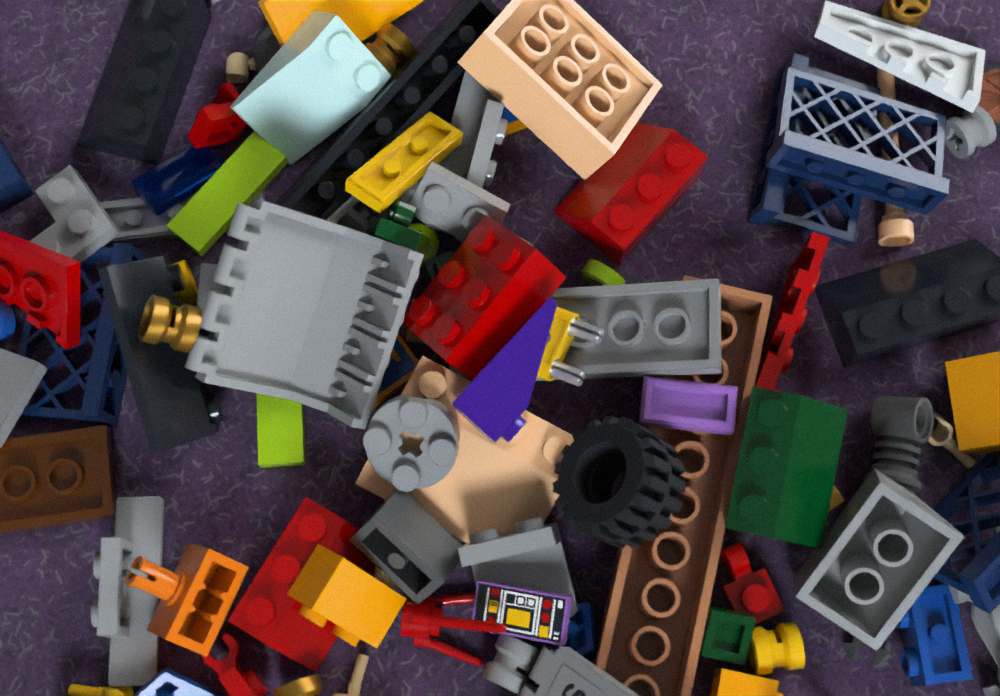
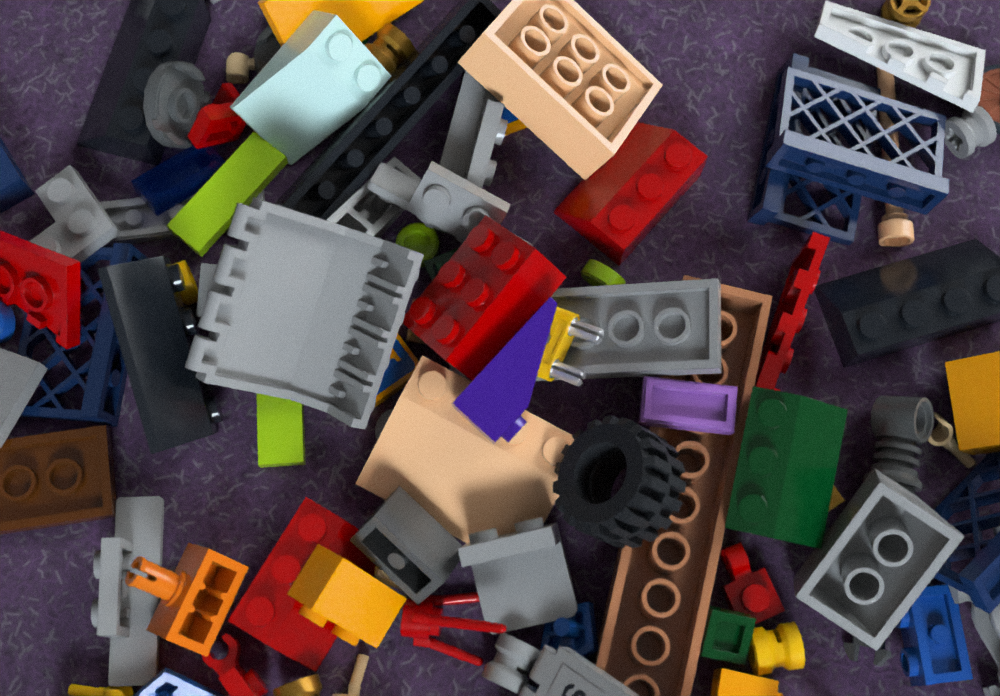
(170, 324): pearl gold wheel -> none
(172, 102): none -> dark grey tile
(396, 226): dark green tile -> none
(403, 162): yellow tile -> none
(406, 467): light grey plate -> none
(524, 610): tile -> none

